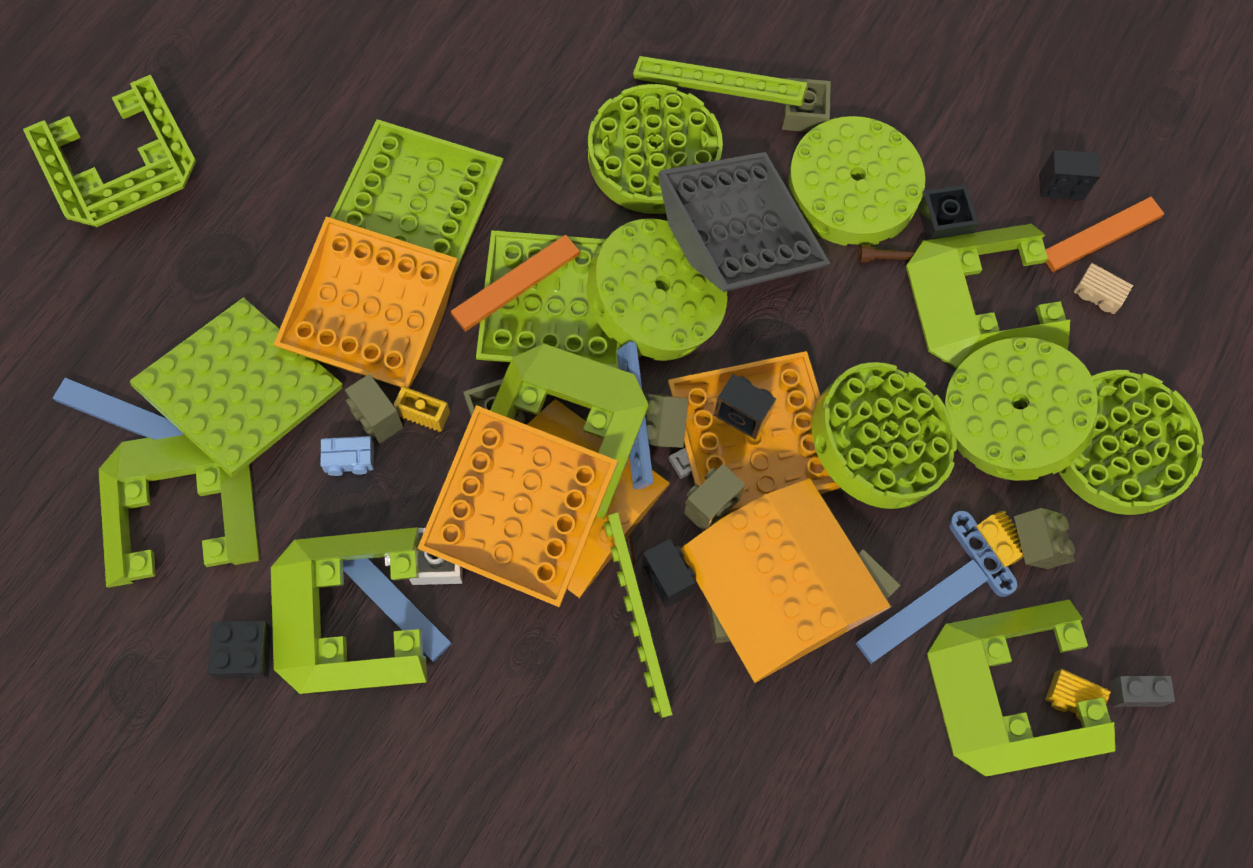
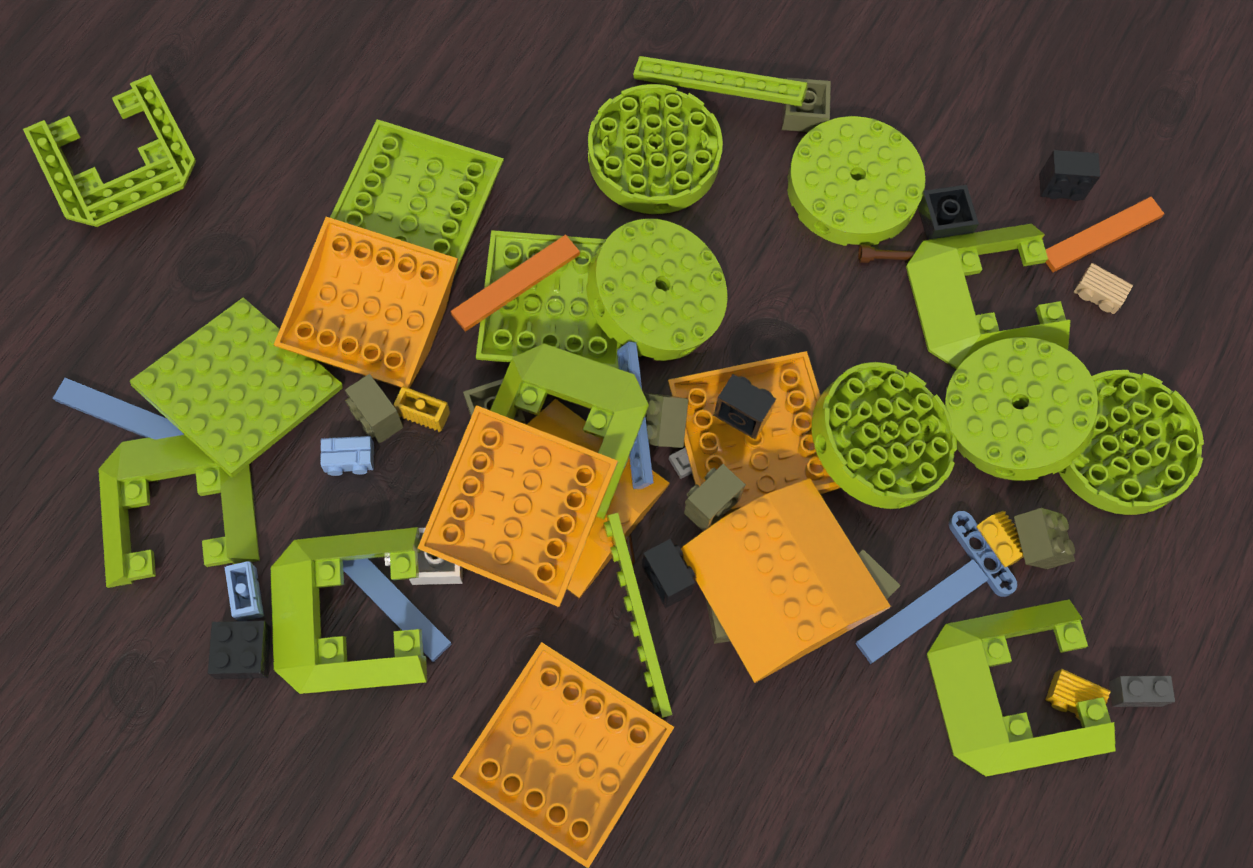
(244, 591): none -> light blue brick
(564, 754): none -> light orange slope
(738, 222): dark grey slope -> none

